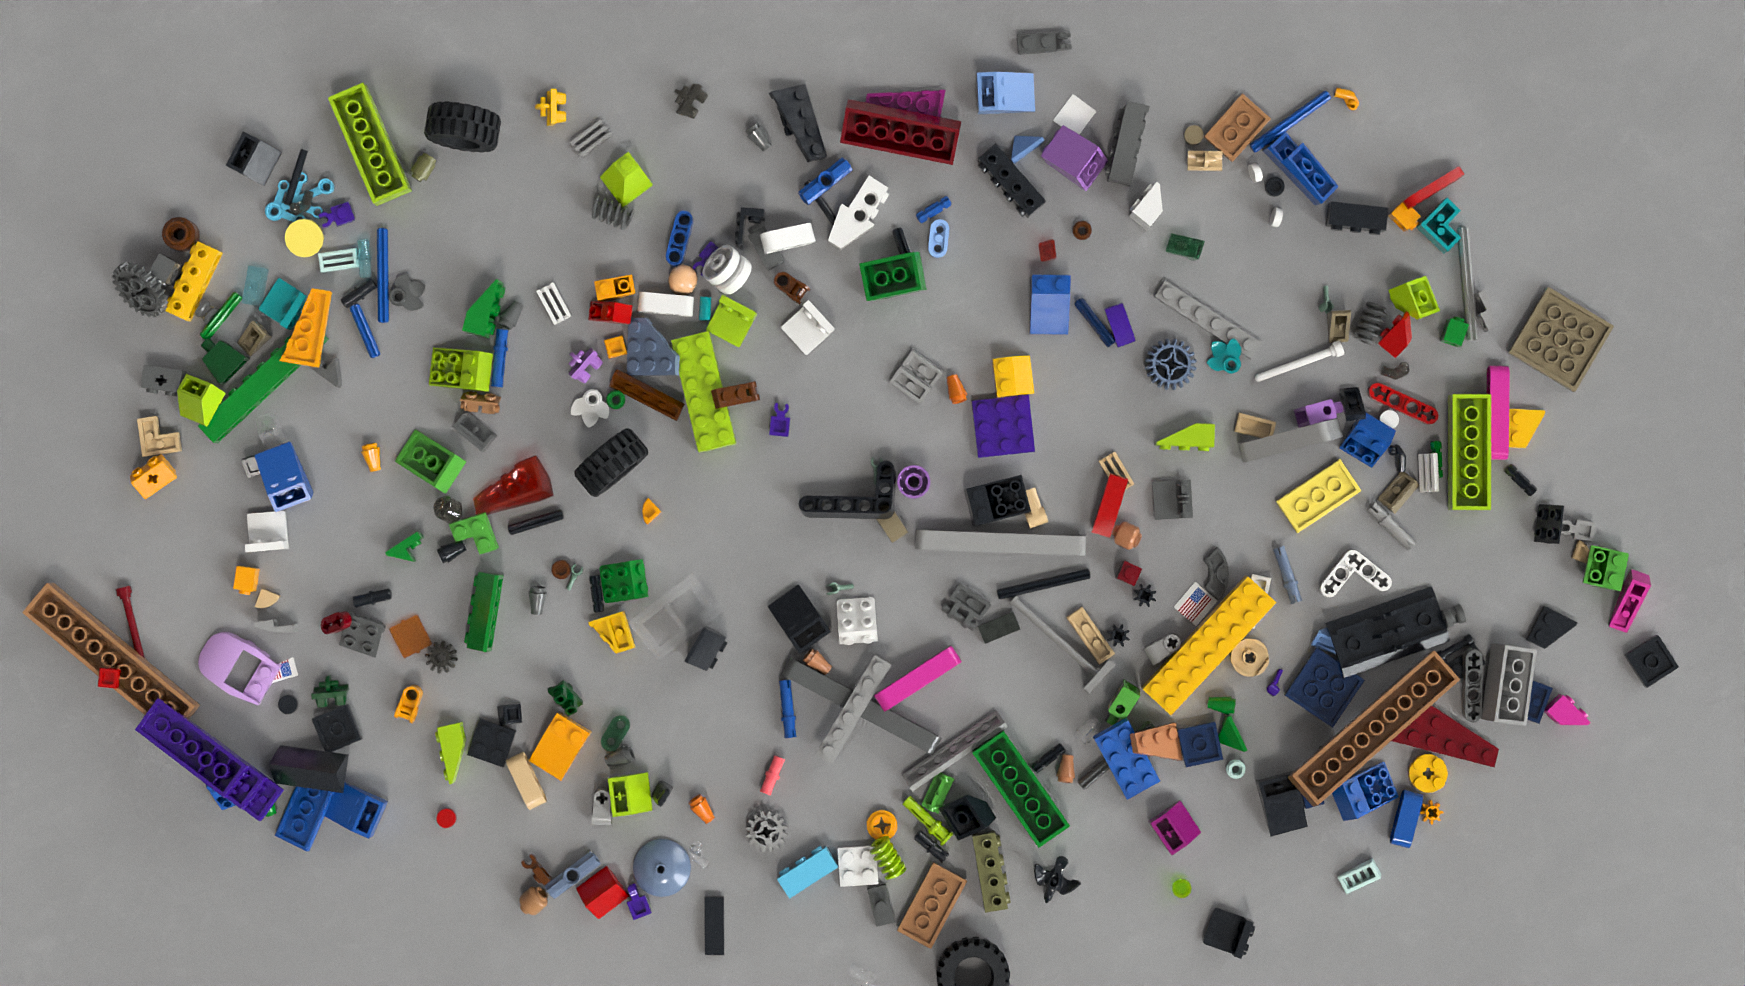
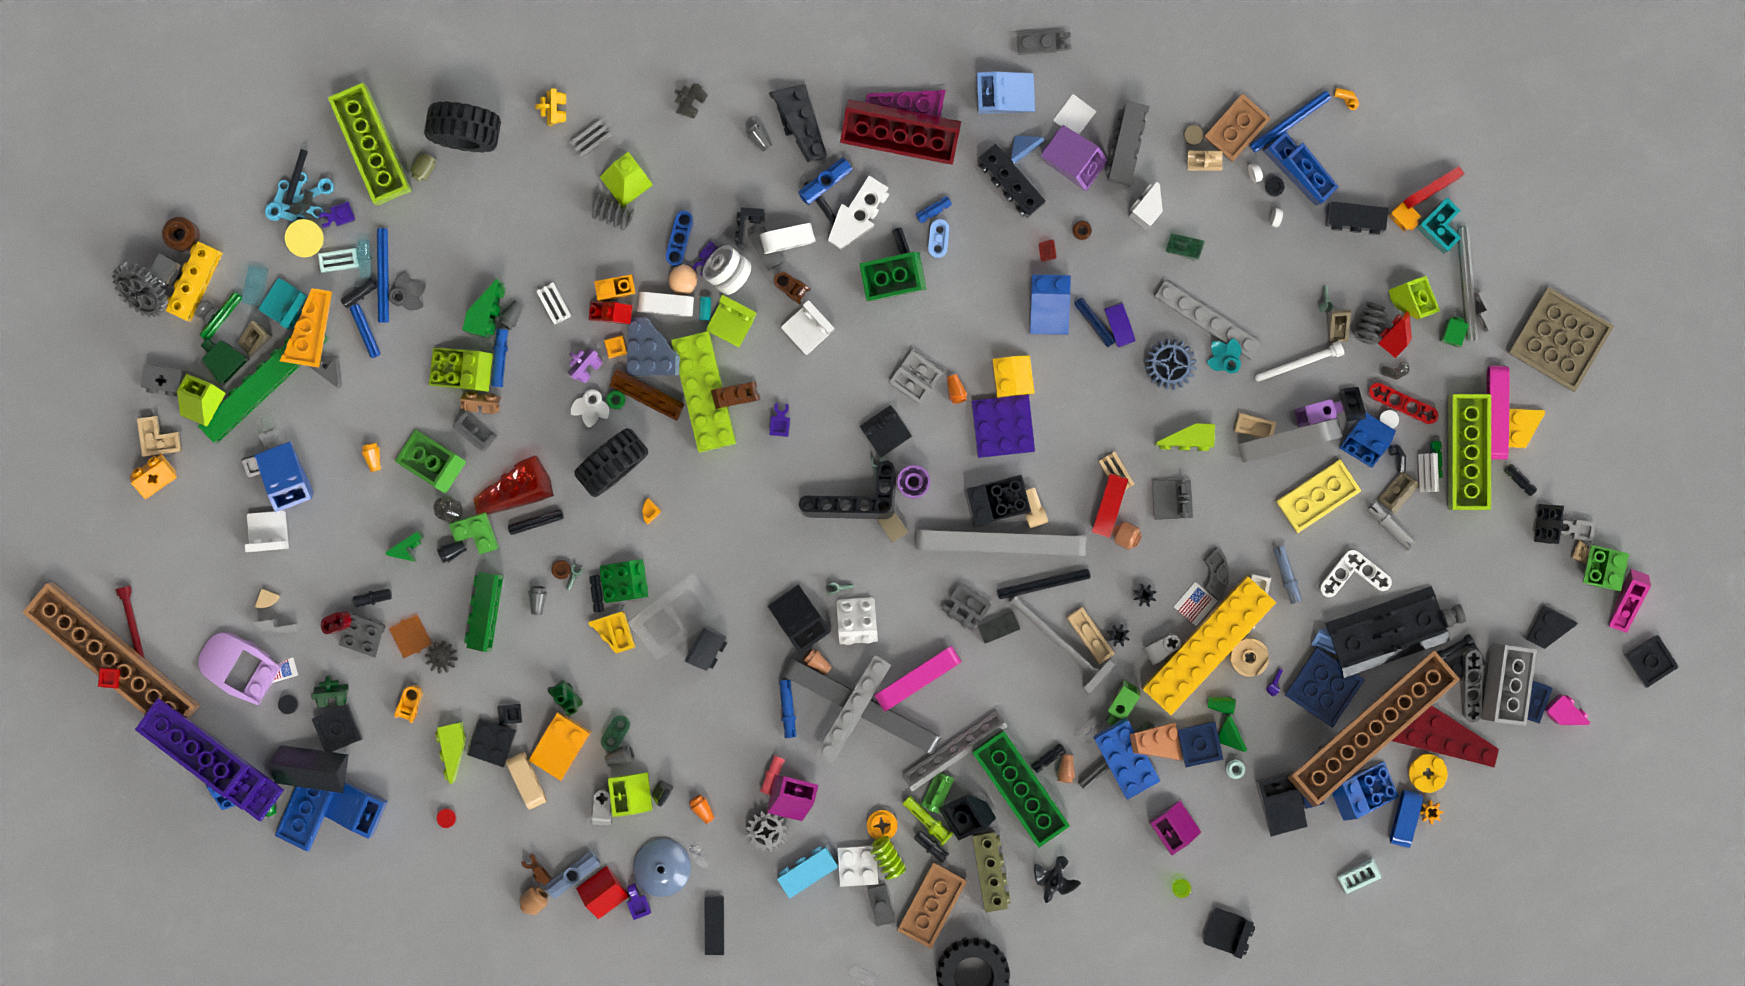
(246, 579): light orange brick -> none
(253, 158): slope -> none
(791, 797): none -> magenta slope
(885, 431): none -> black hinge
(1128, 573): dark red brick -> none

